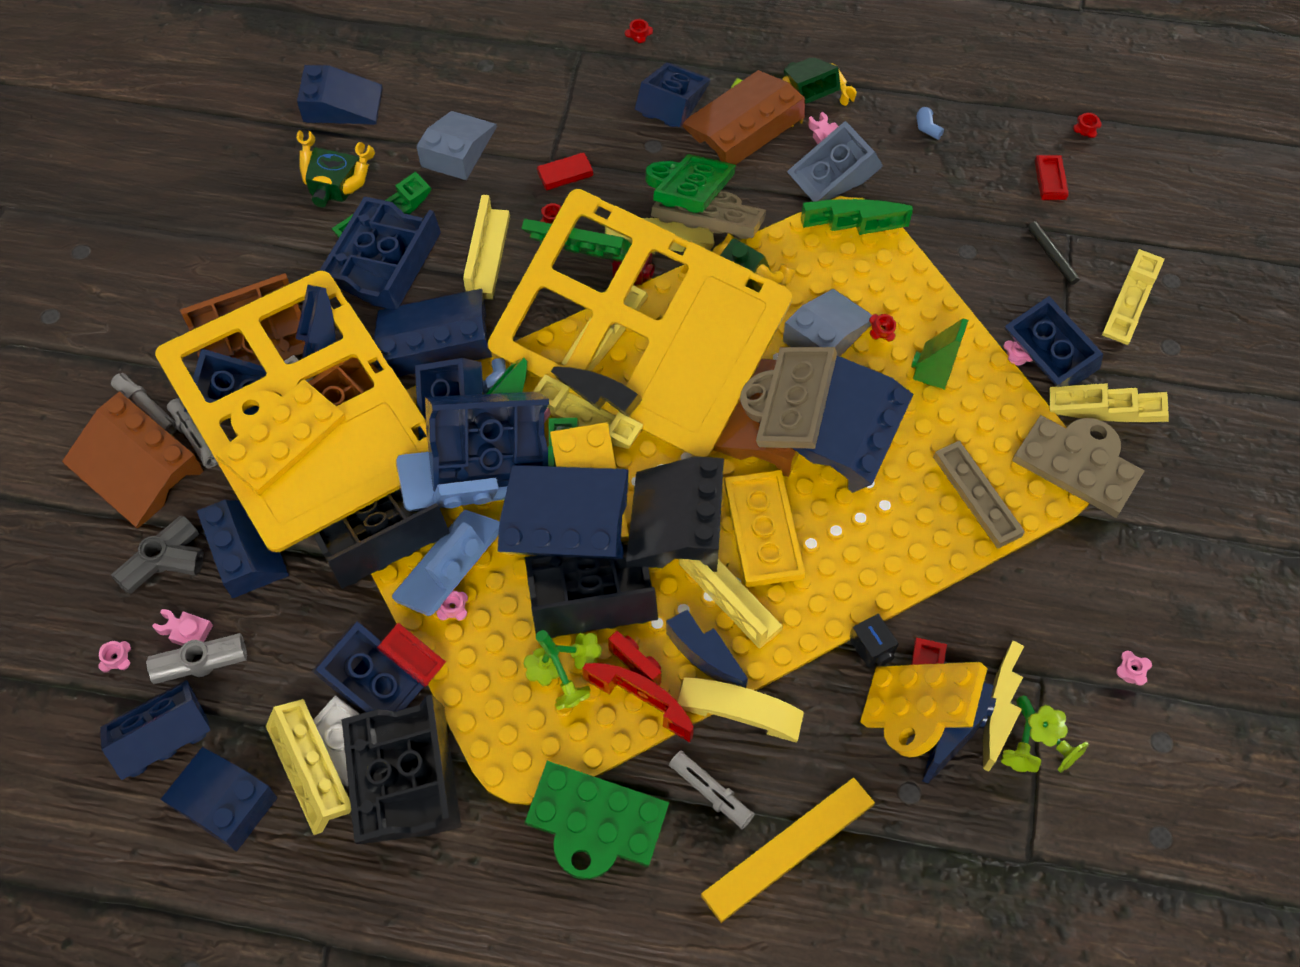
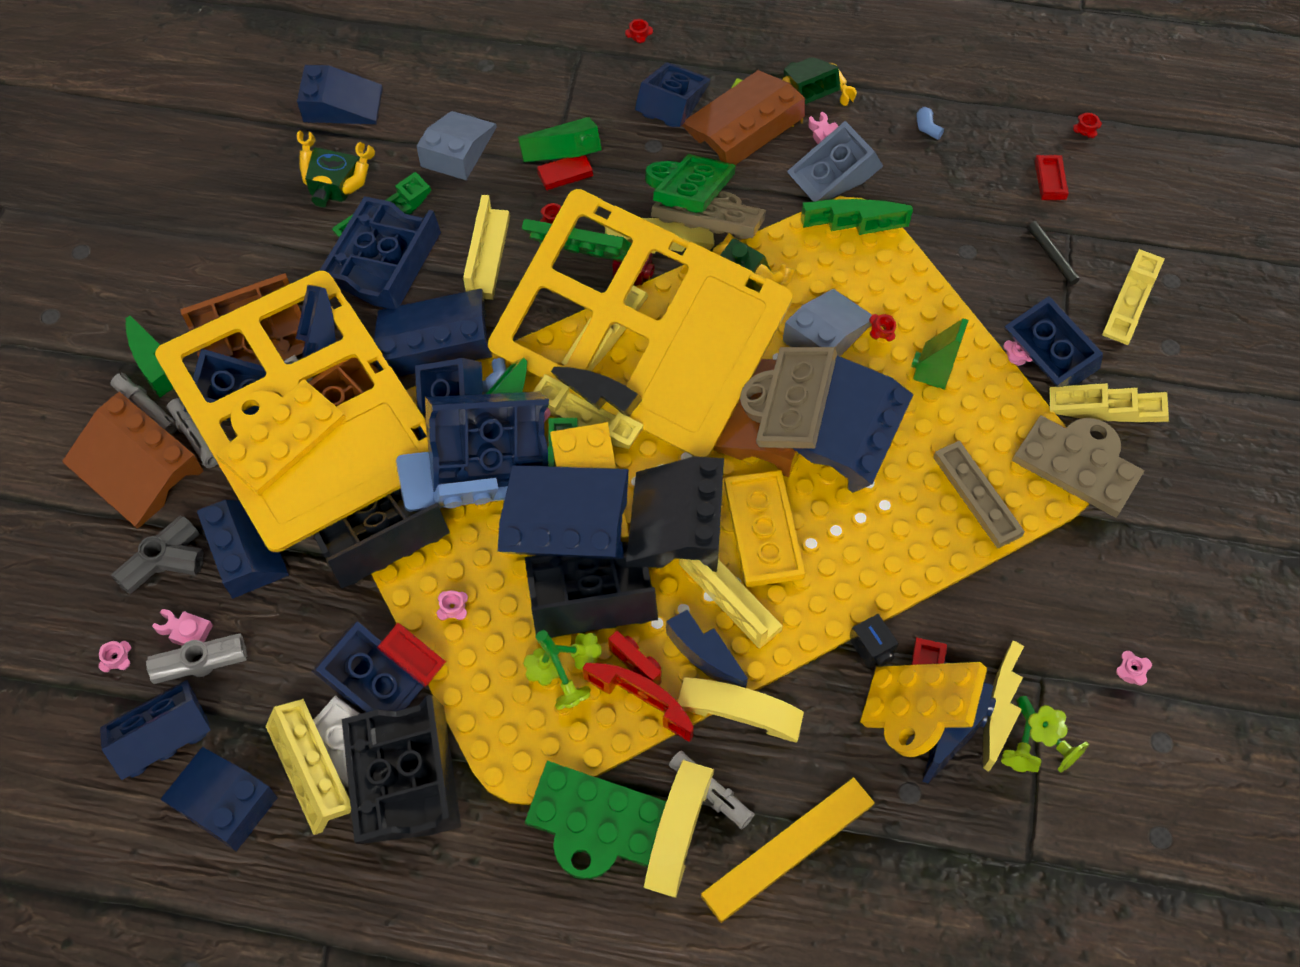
(143, 350): none -> green slope
(447, 563): medium blue bracket -> none
(561, 141): none -> green slope
(677, 828): none -> light yellow slope

